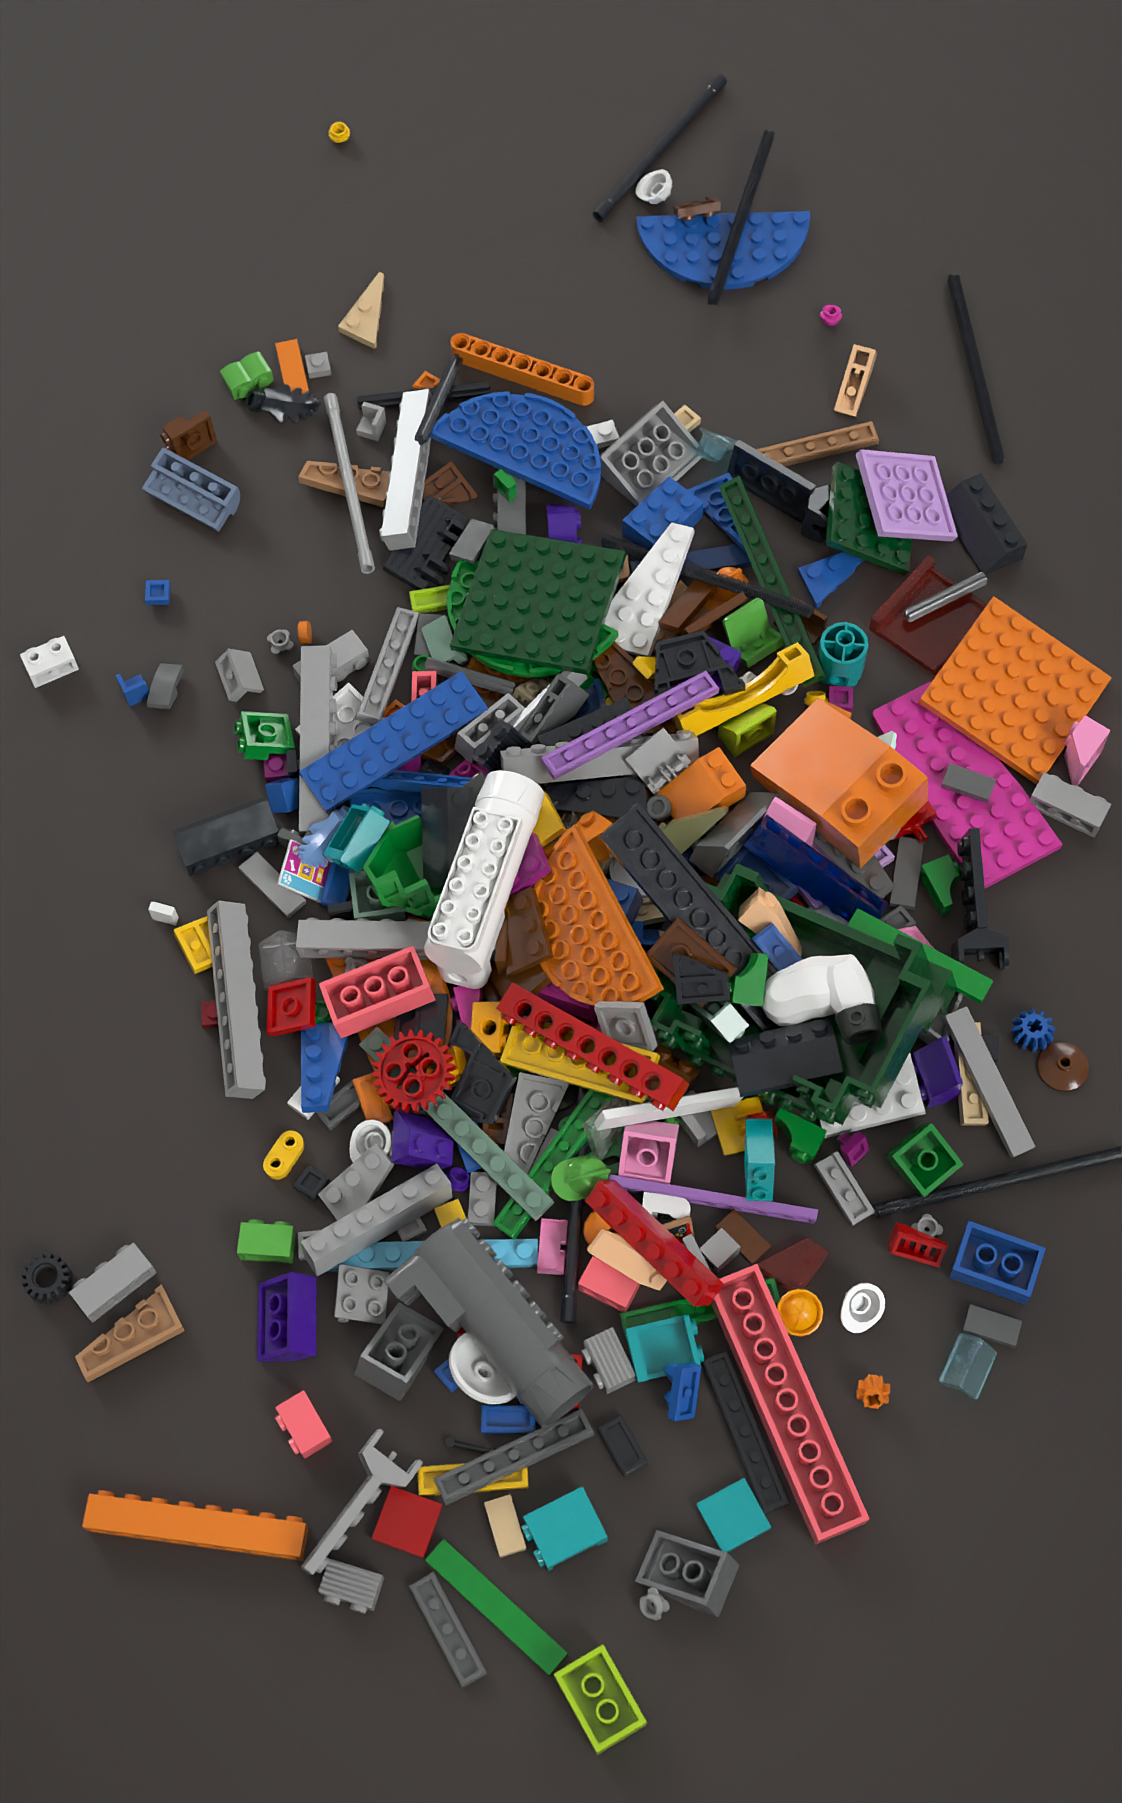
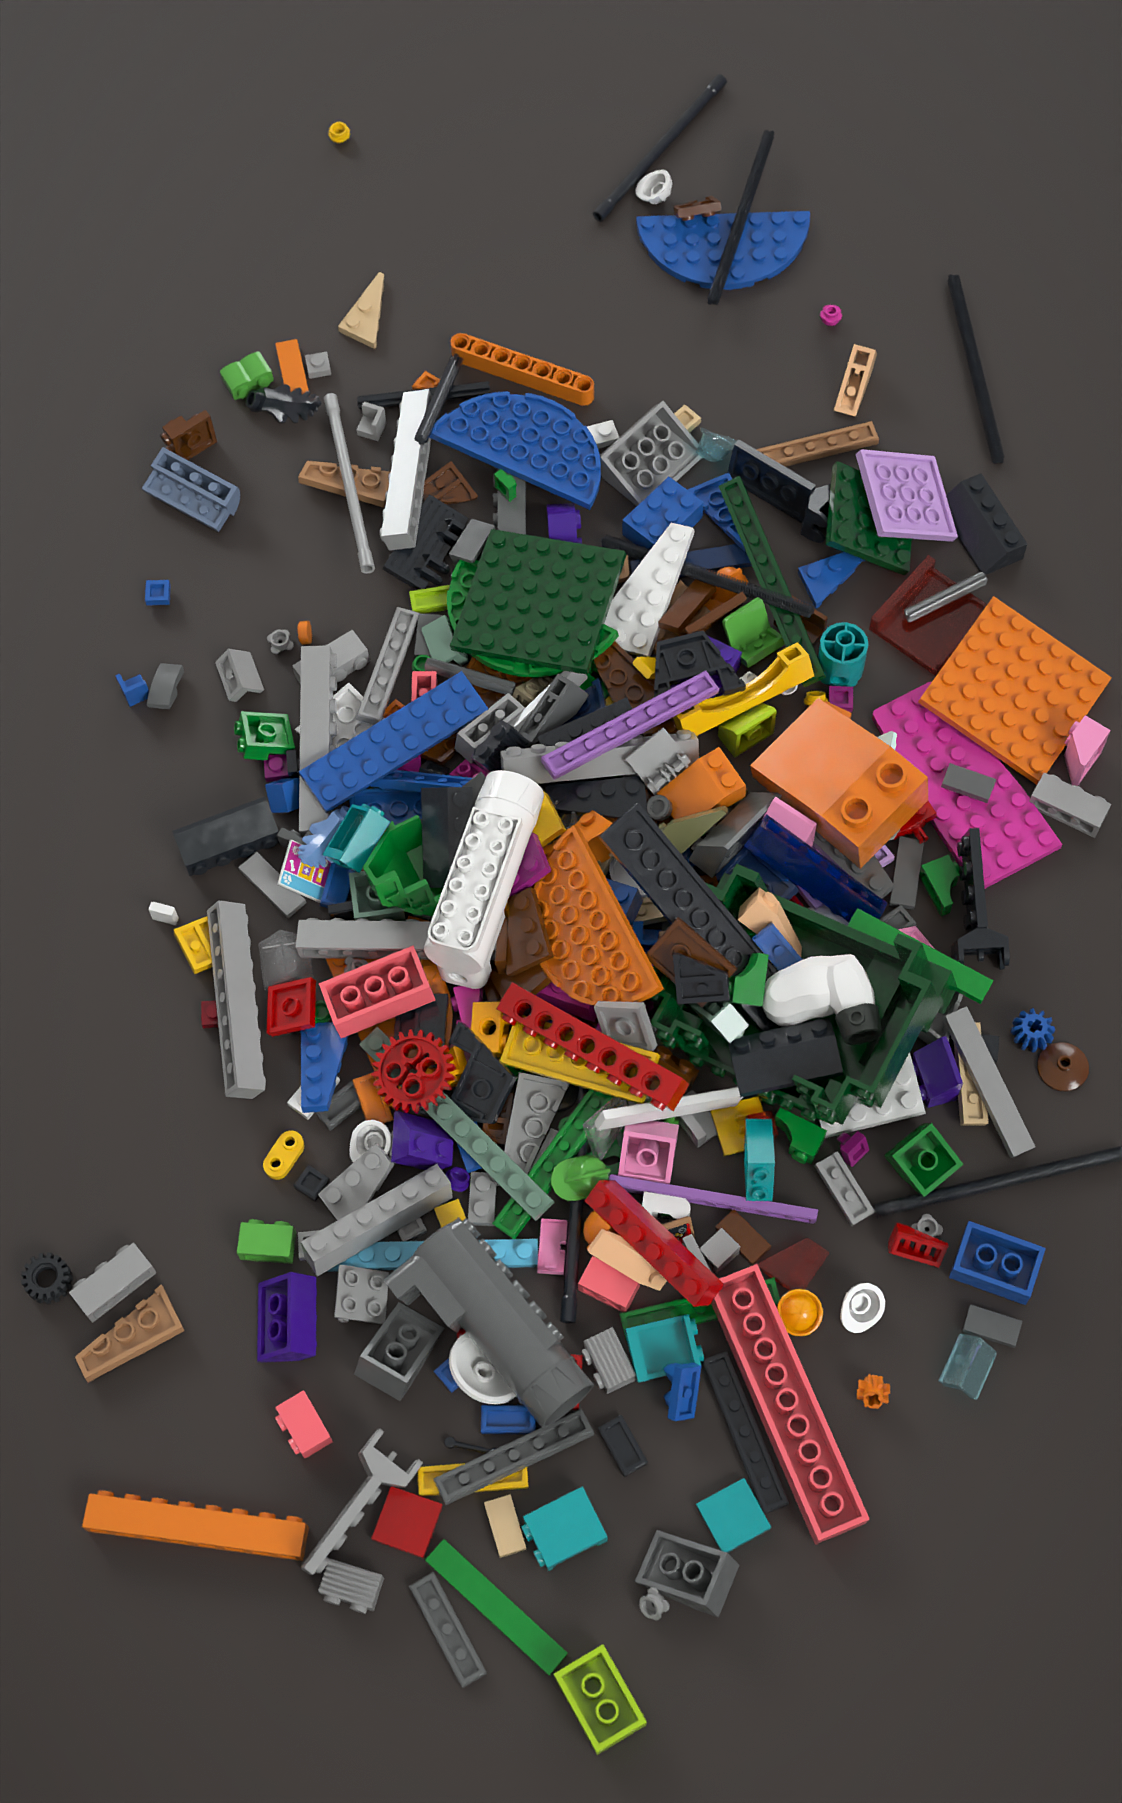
(49, 661): white brick -> none

